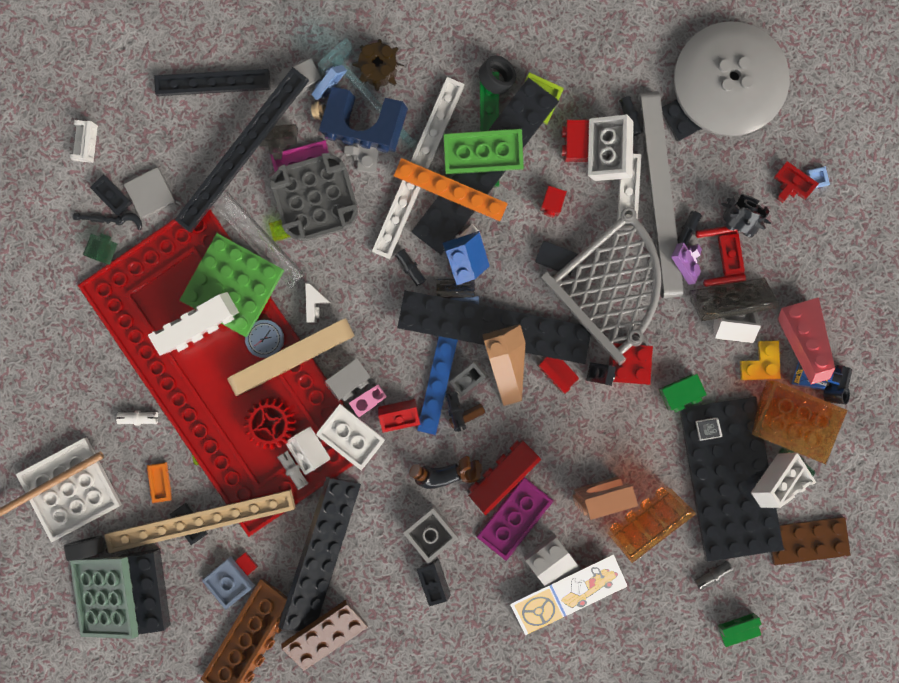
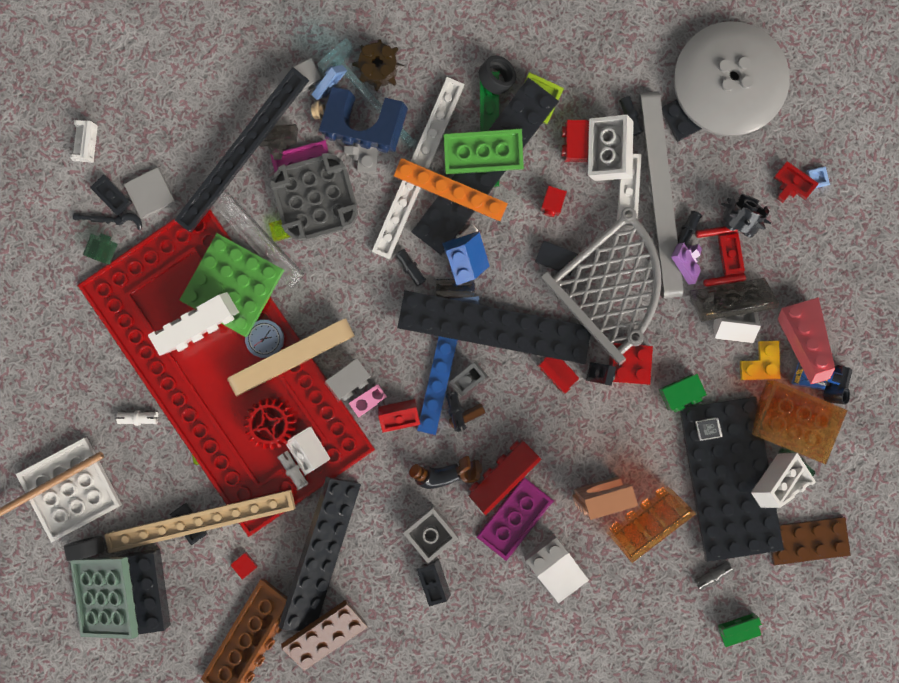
(159, 482): orange tile -> none
(212, 82): black plate -> none
(228, 582): sand blue tile -> none
(313, 297): white slope -> none
(350, 437): white plate -> none
(507, 358): medium nougat wedge -> none
(569, 595): sticker -> none

